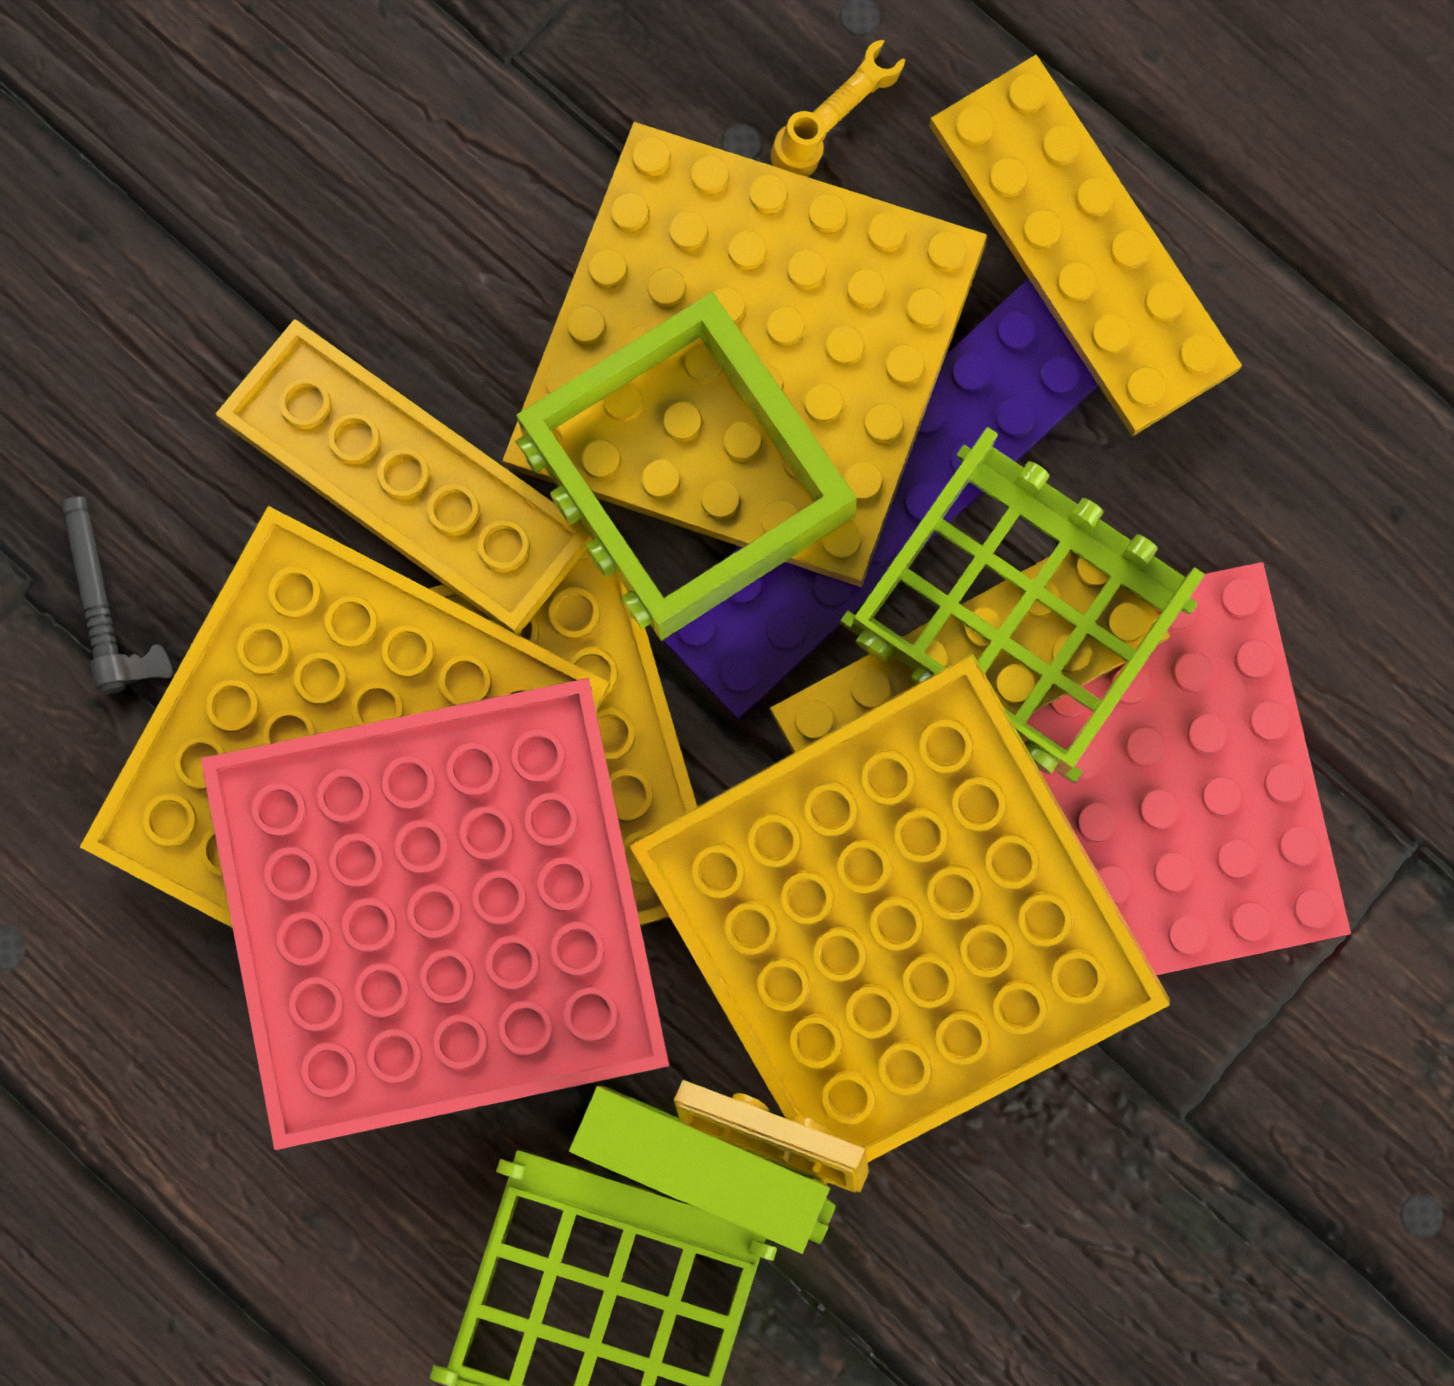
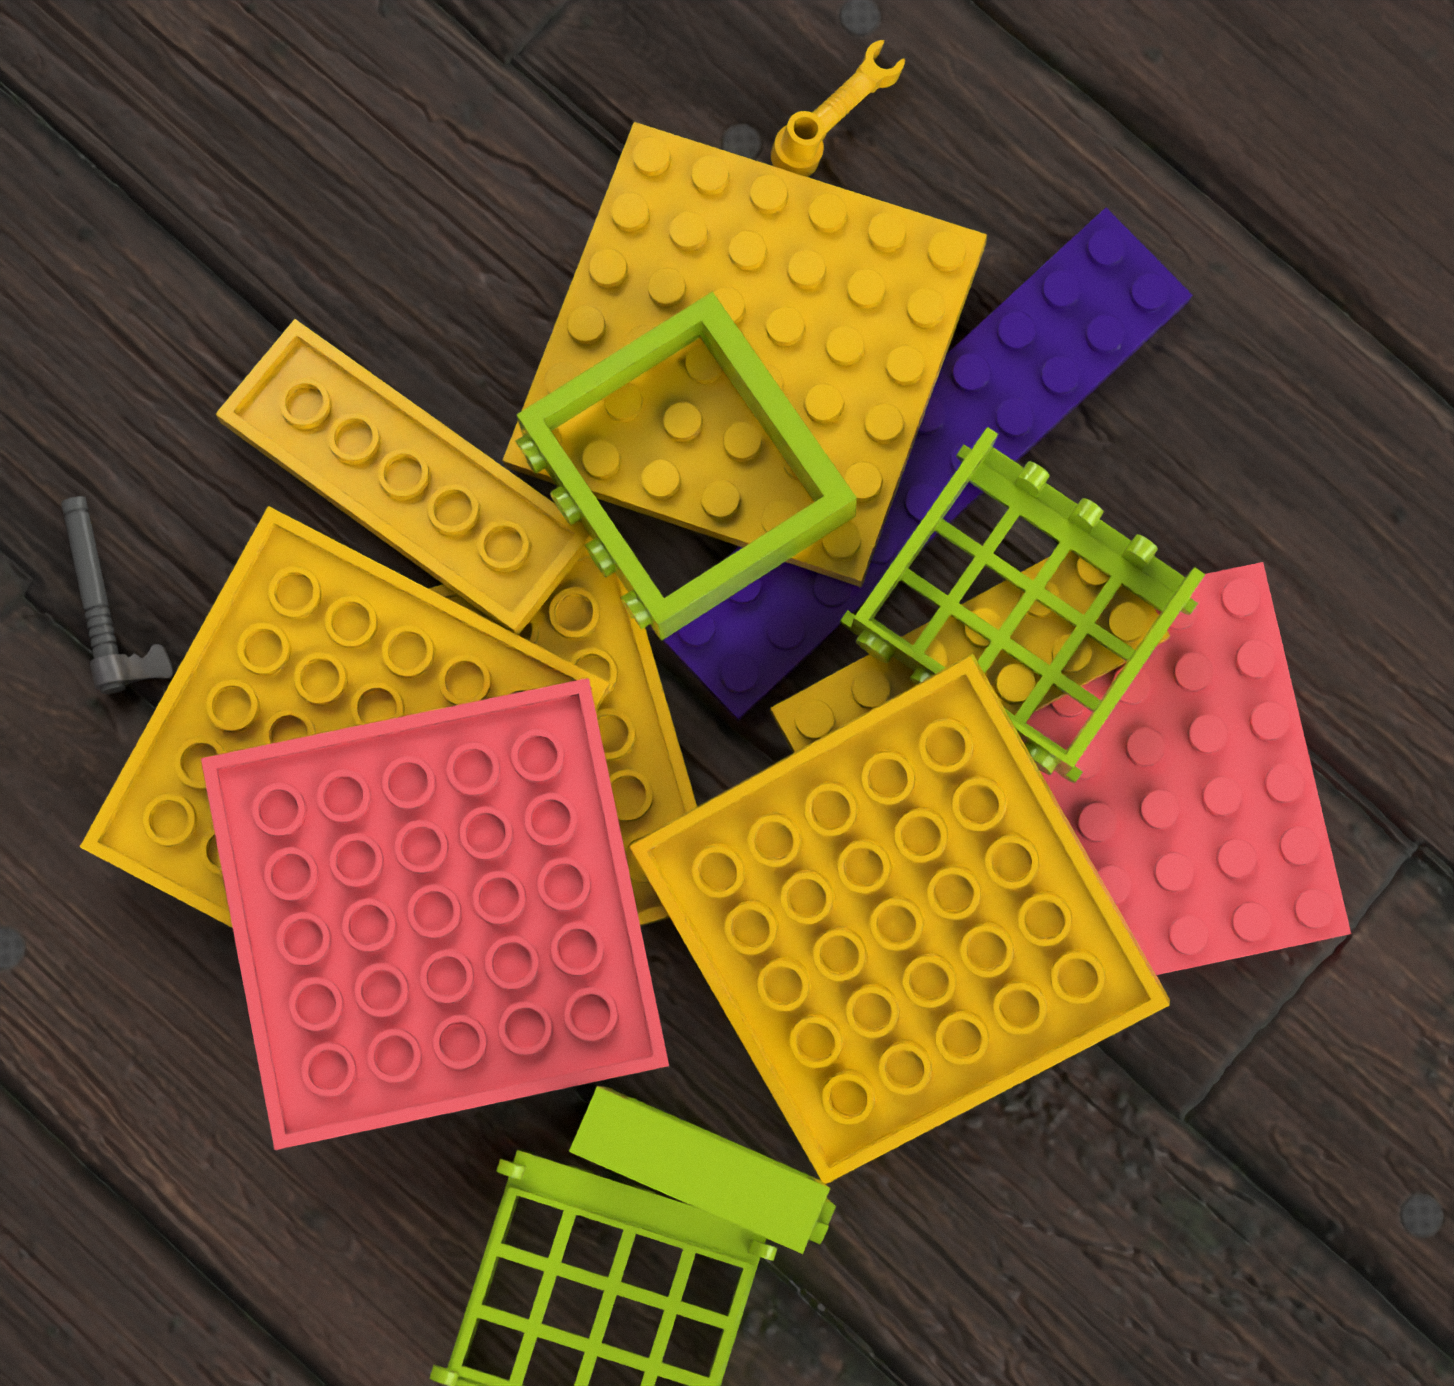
(794, 1144): yellow plate -> none
(1084, 245): yellow plate -> none

